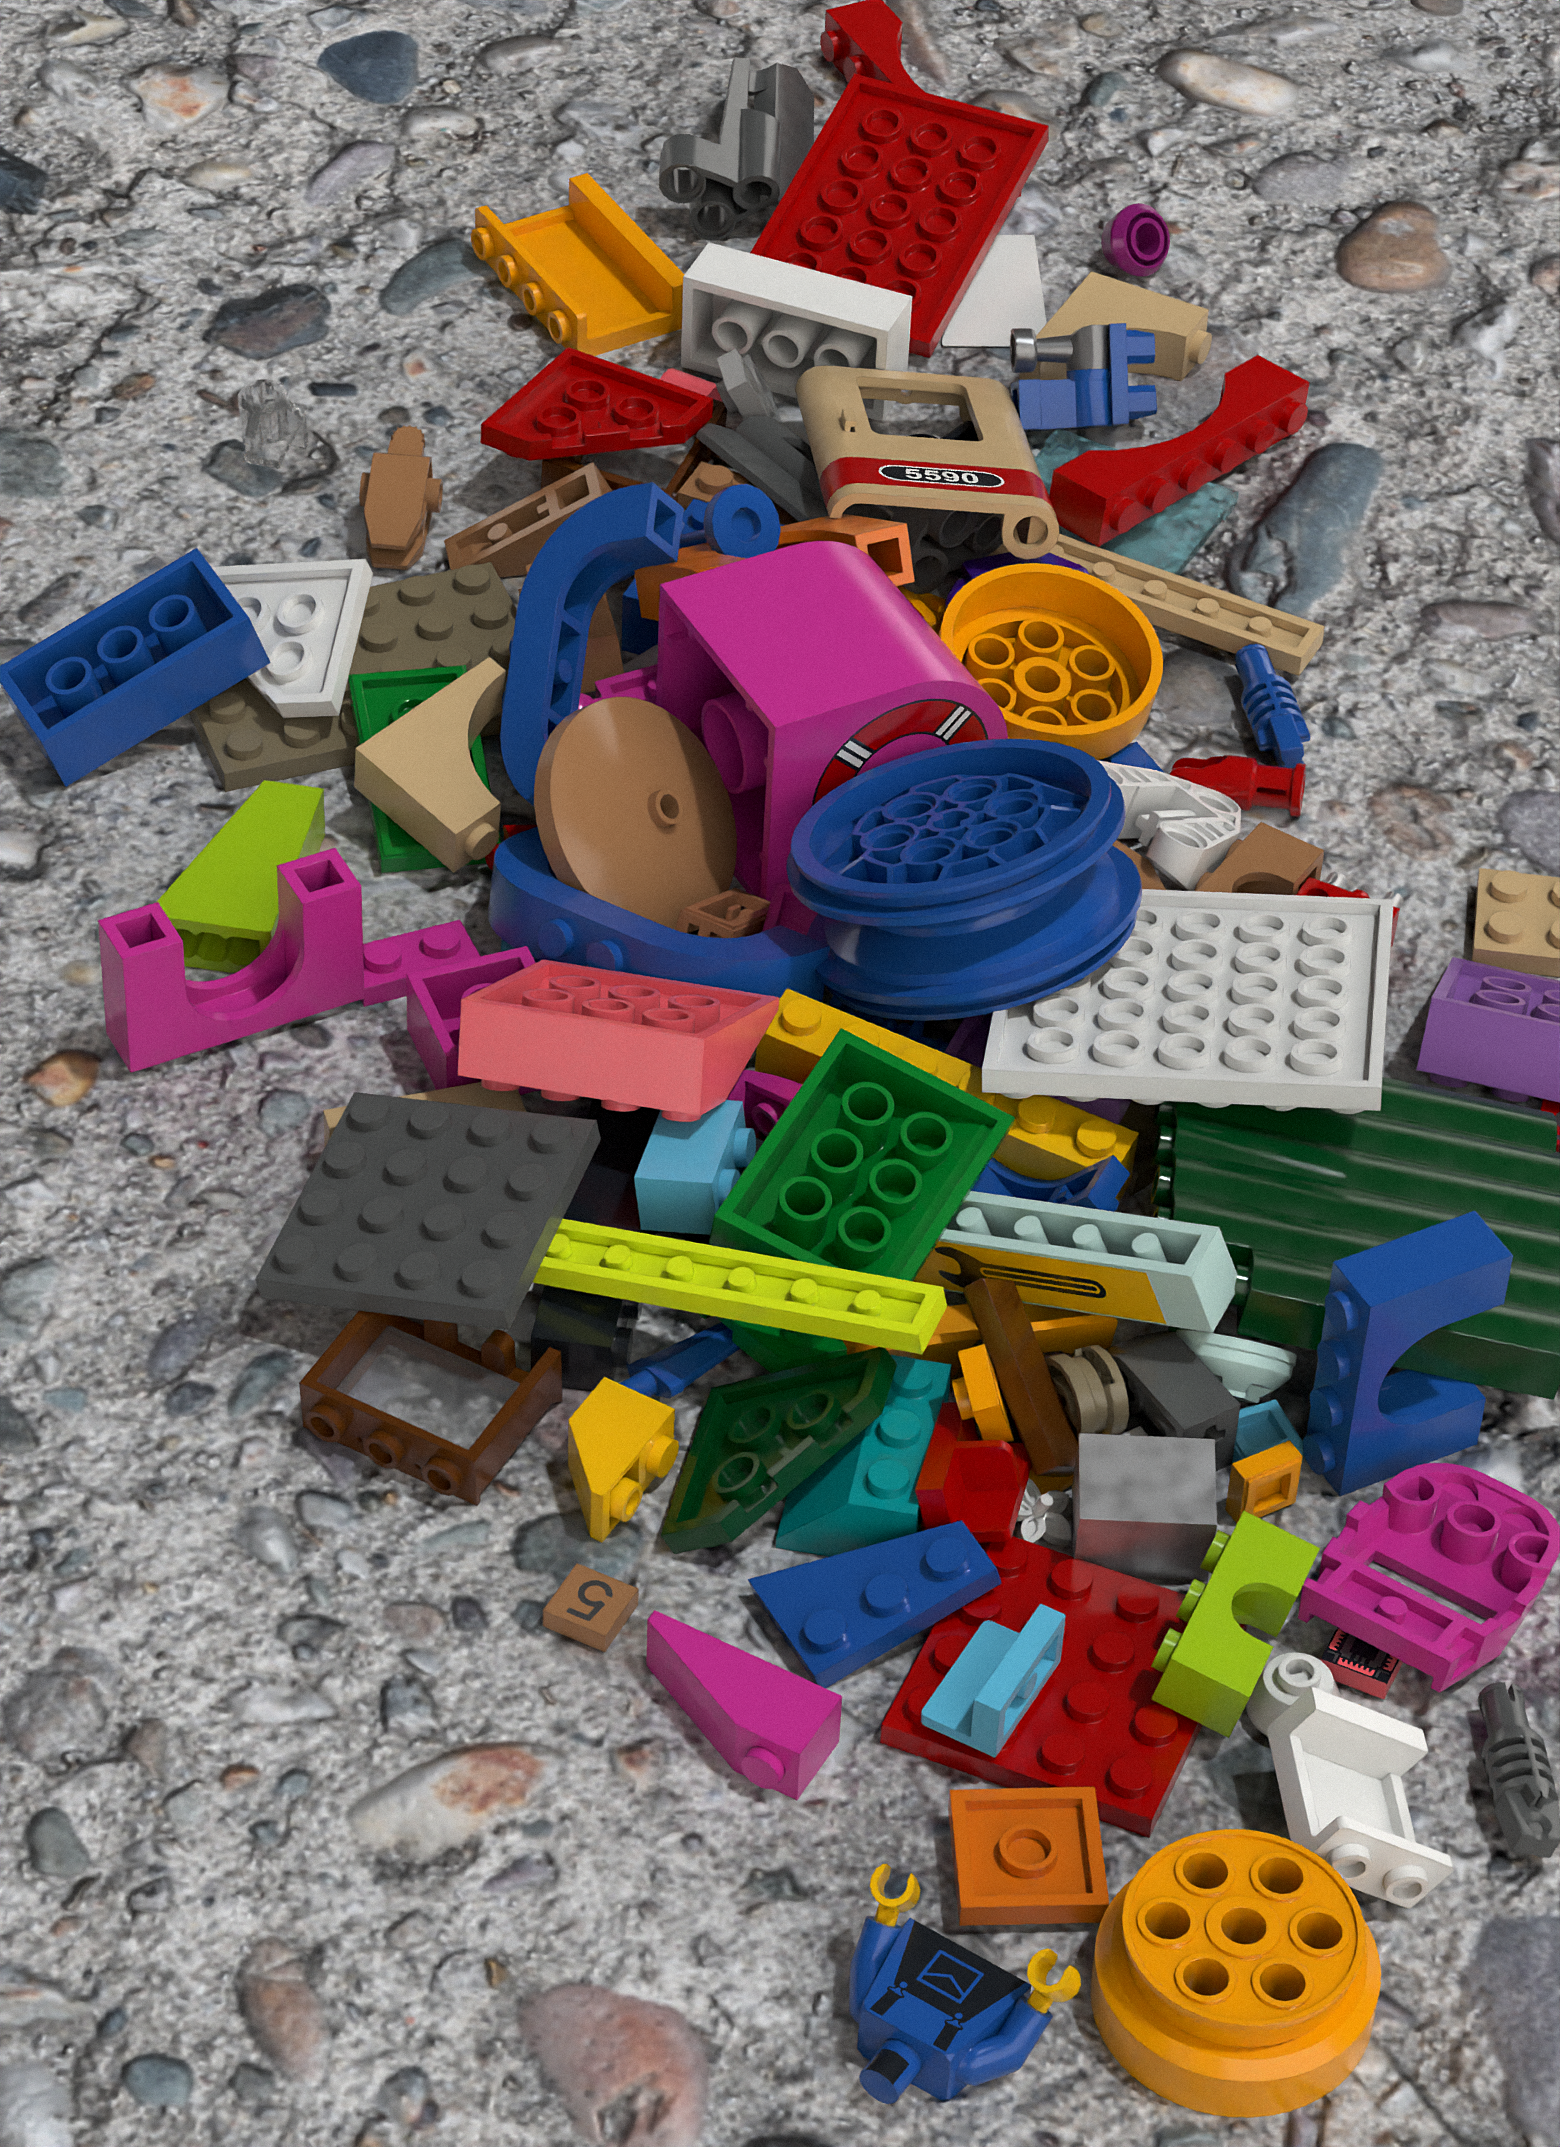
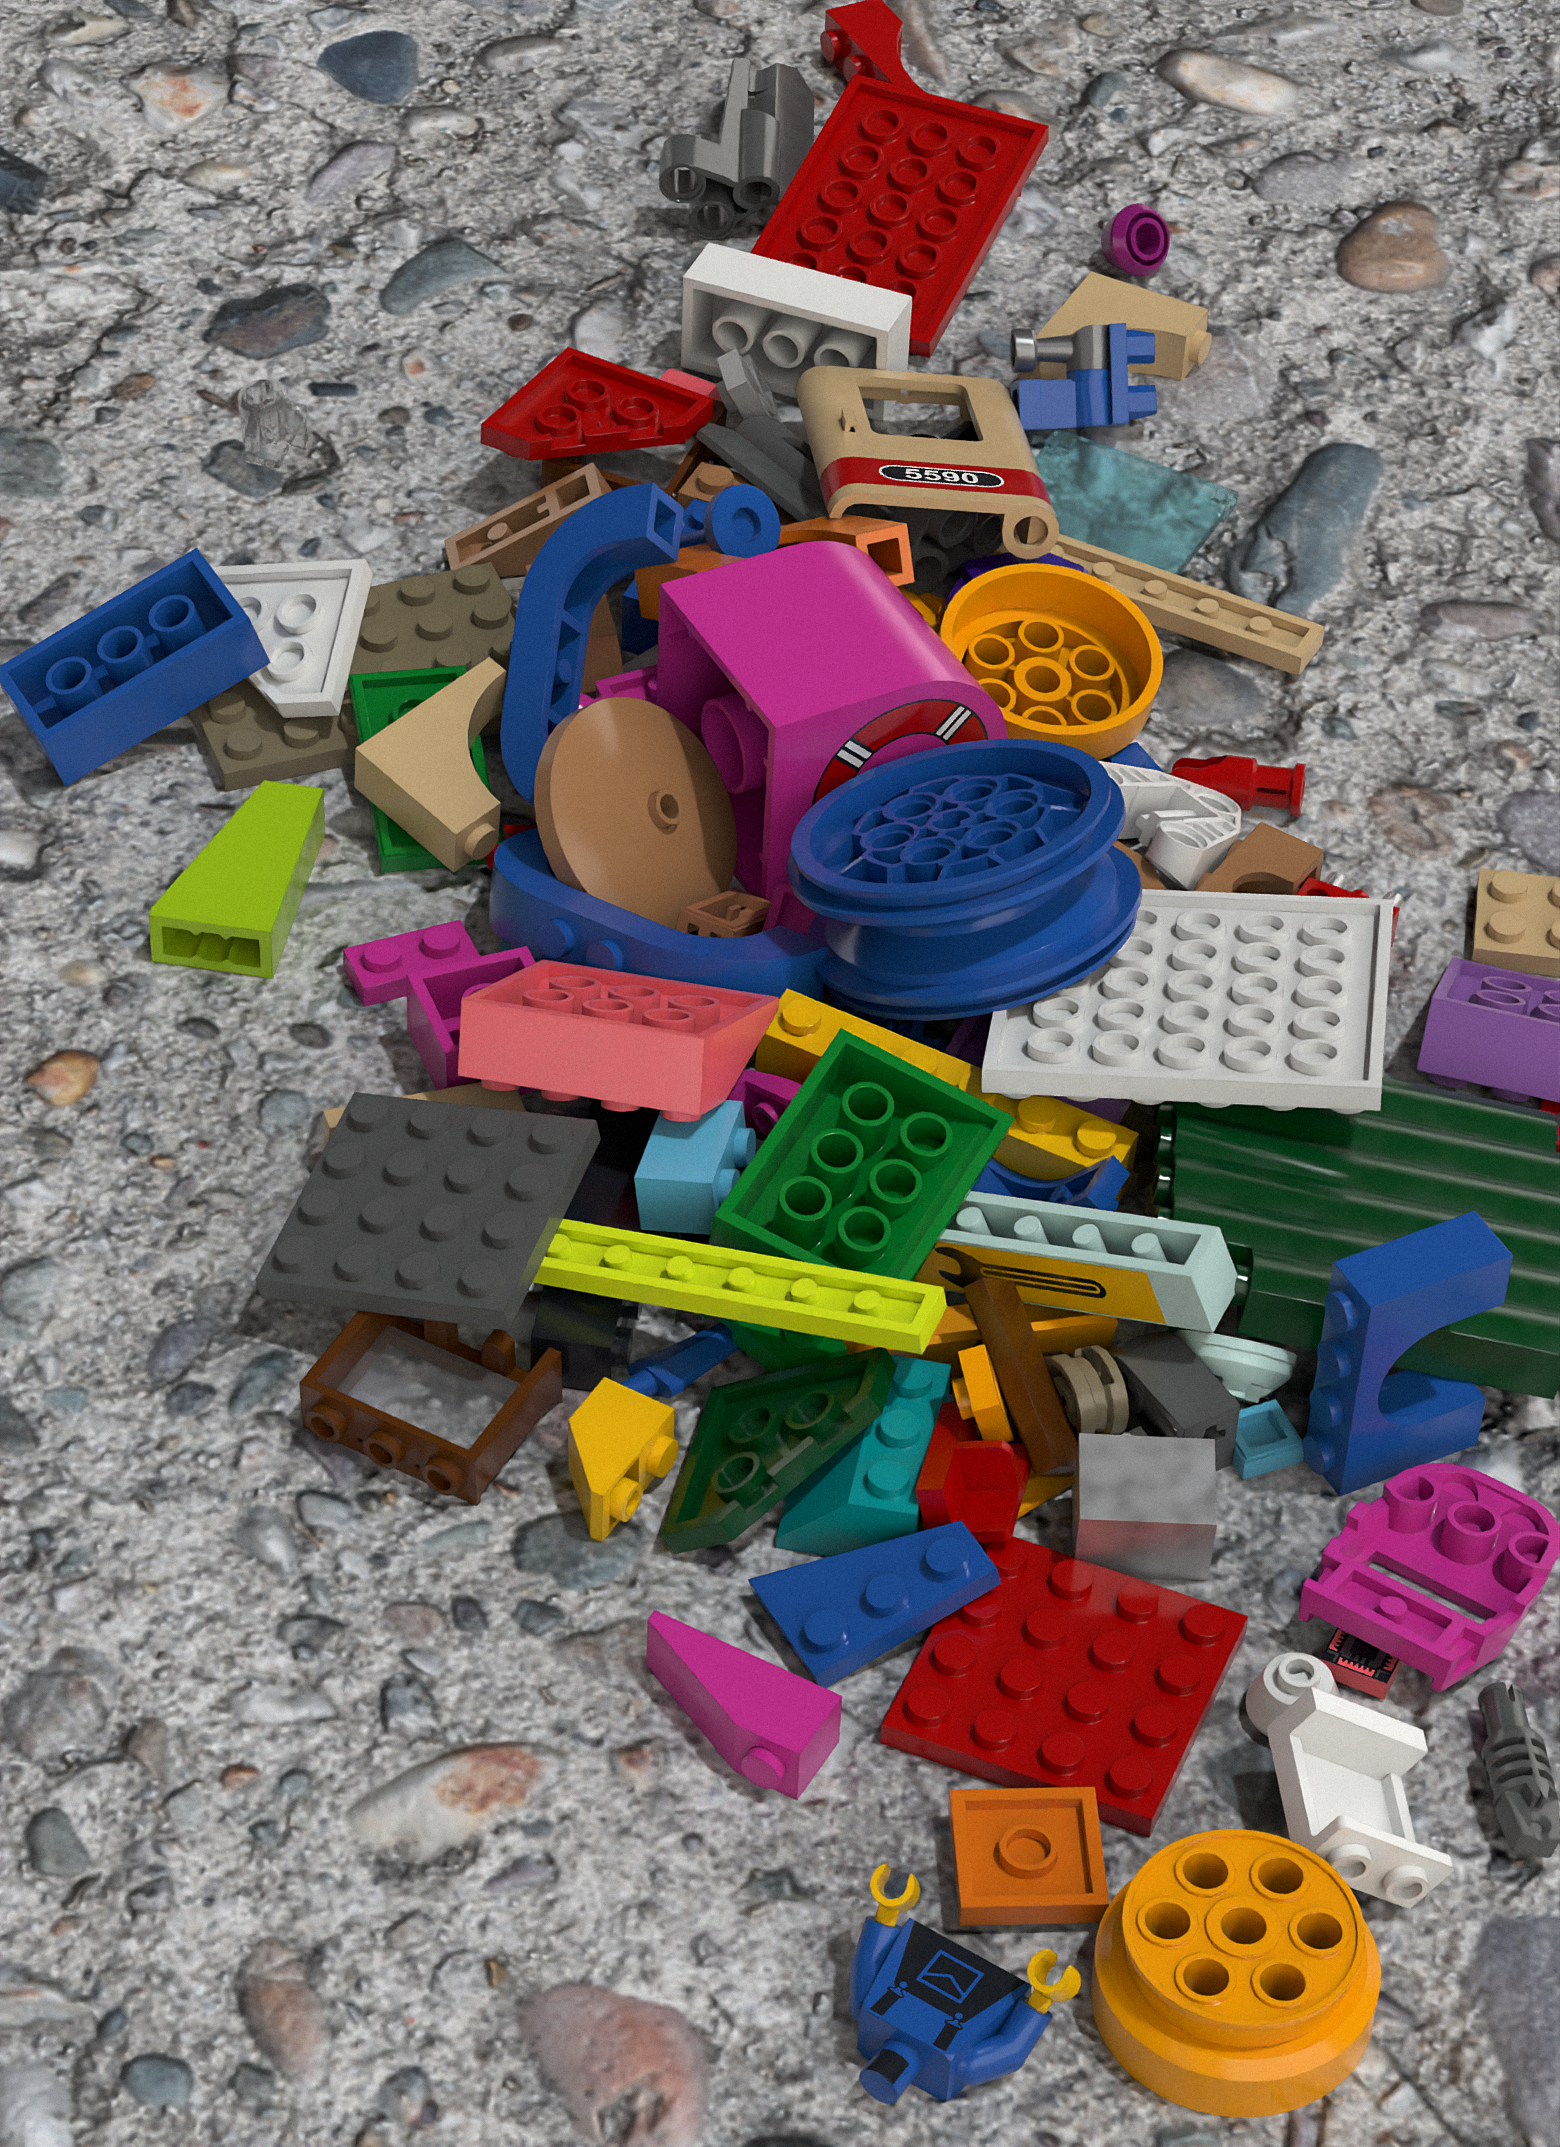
(302, 971): dark pink arch -> none
(399, 501): medium nougat hinge -> none
(584, 271): light orange panel -> none
(590, 1607): medium nougat tile -> none
(996, 1681): medium azure panel -> none
(1000, 297): white sticker -> none
(1042, 1516): white plant -> none
(1117, 489): red arch -> none
(1215, 1661): lime arch -> none
(1264, 1481): light orange tile -> none
(1271, 707): blue hinge -> none

